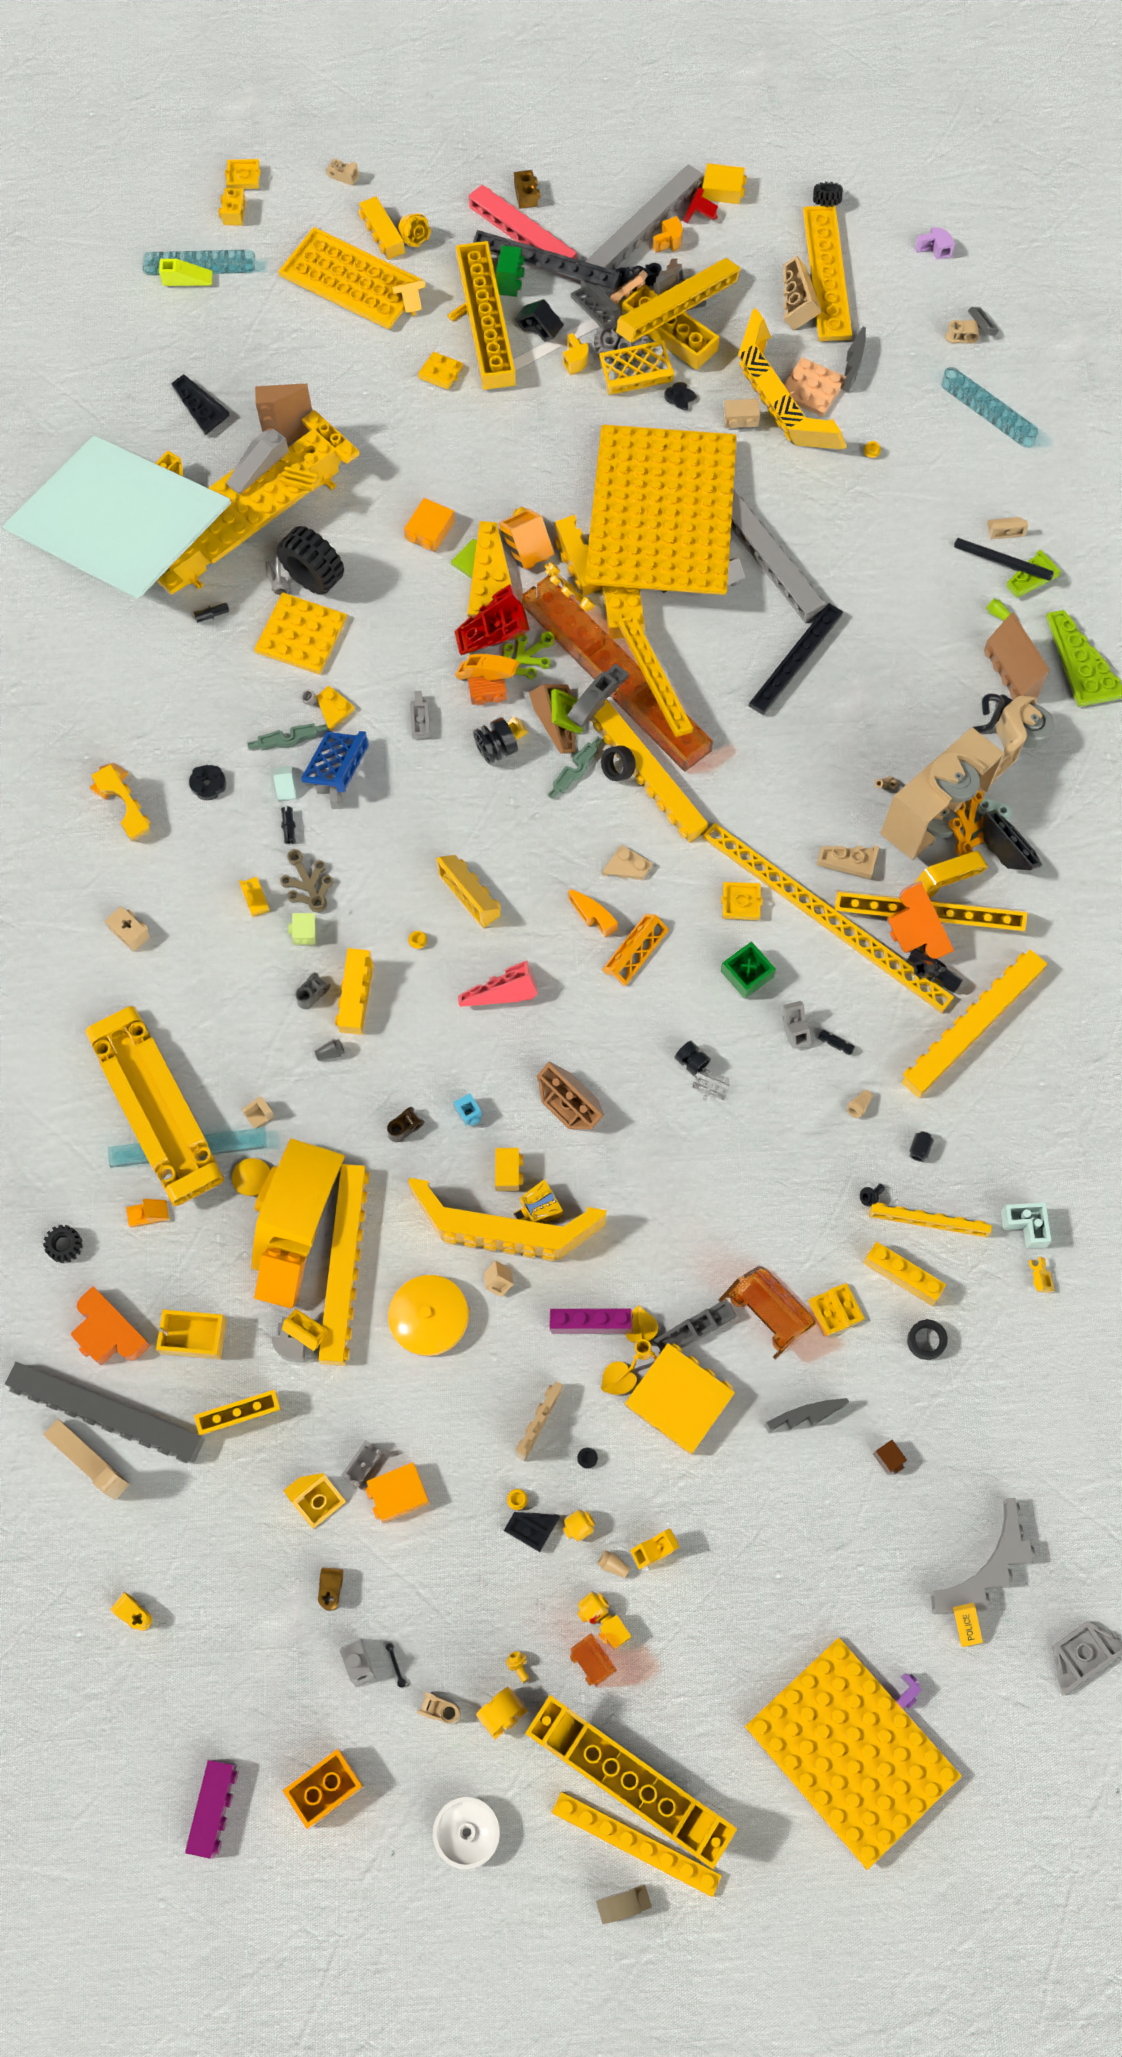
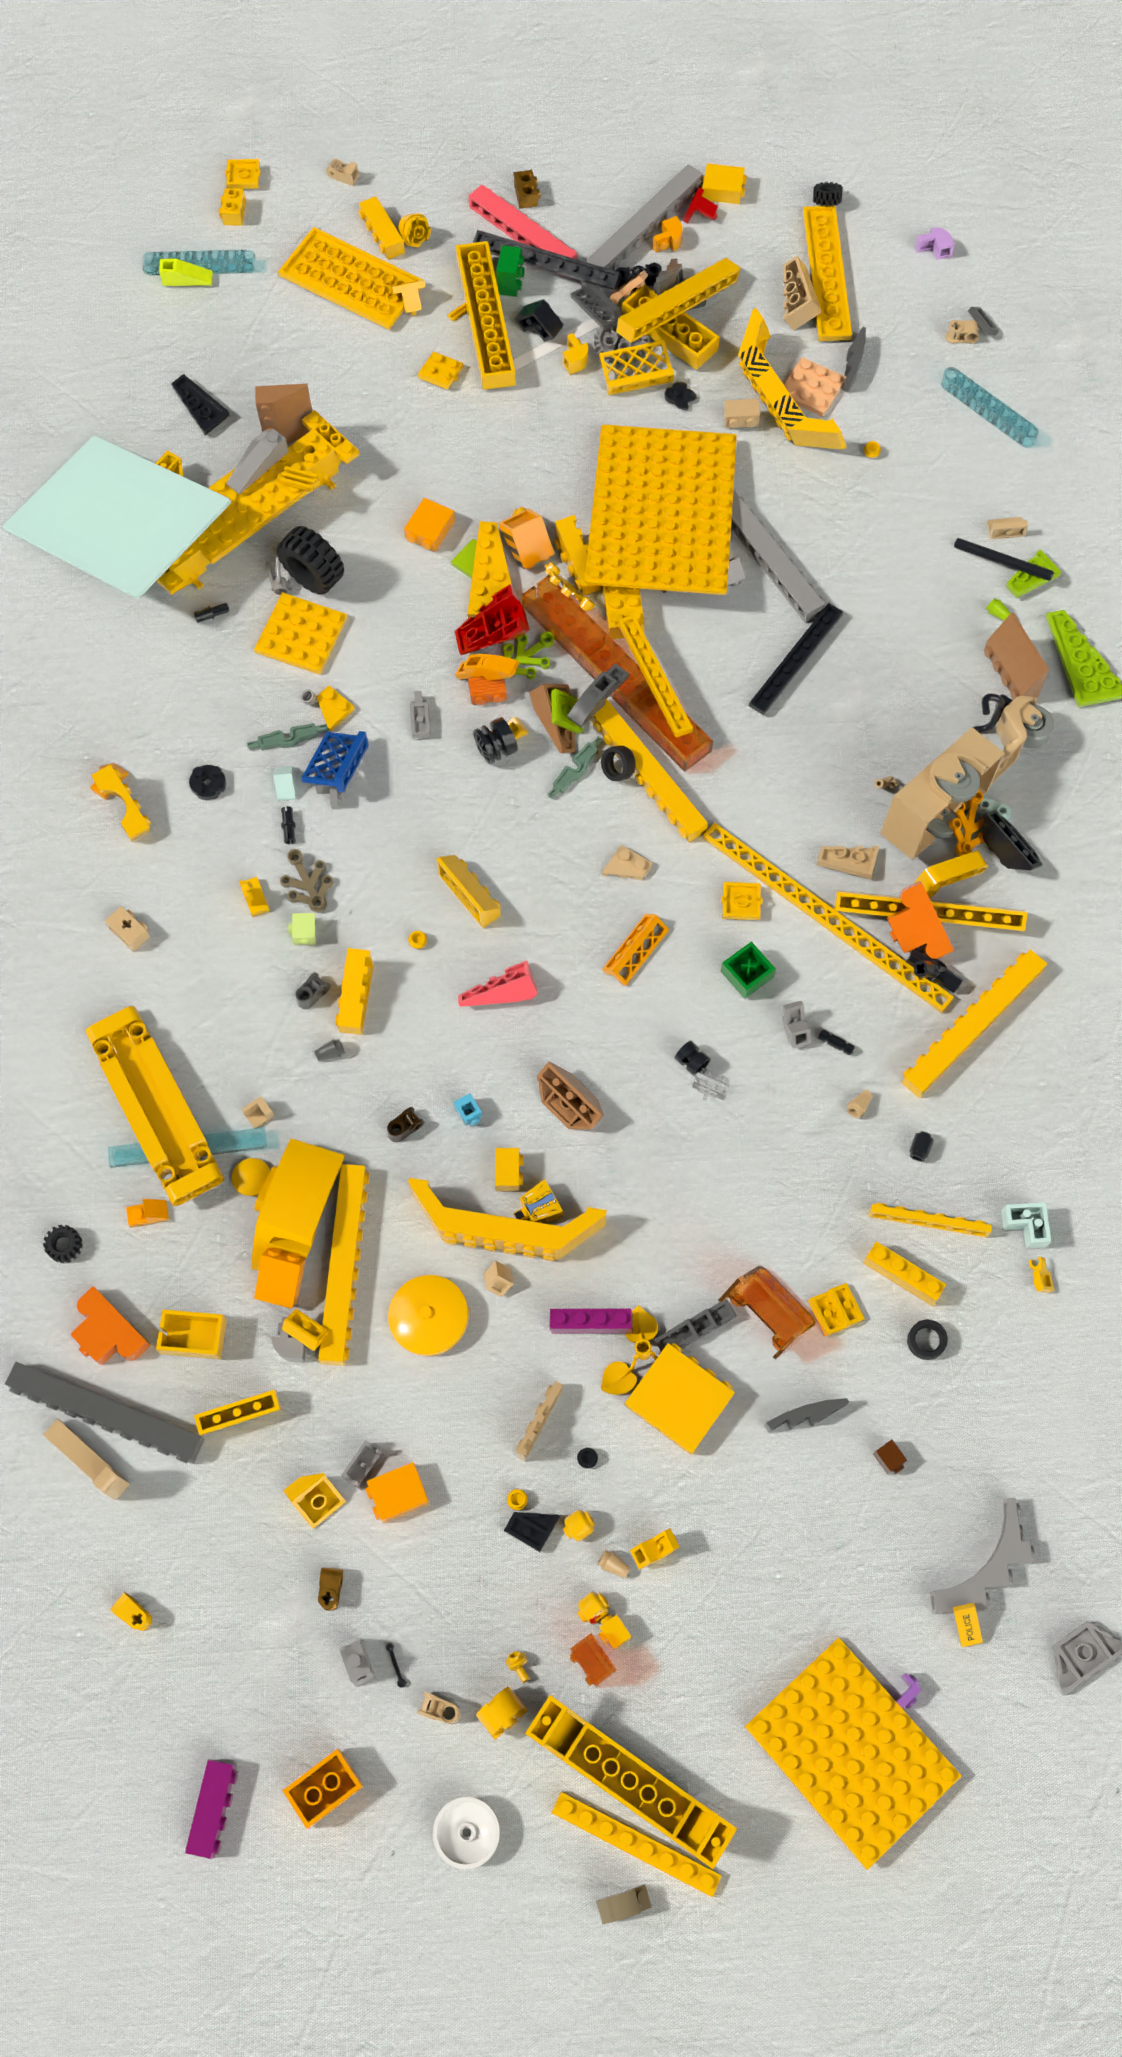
(593, 913): light orange slope -> none
(870, 1196): black plate -> none

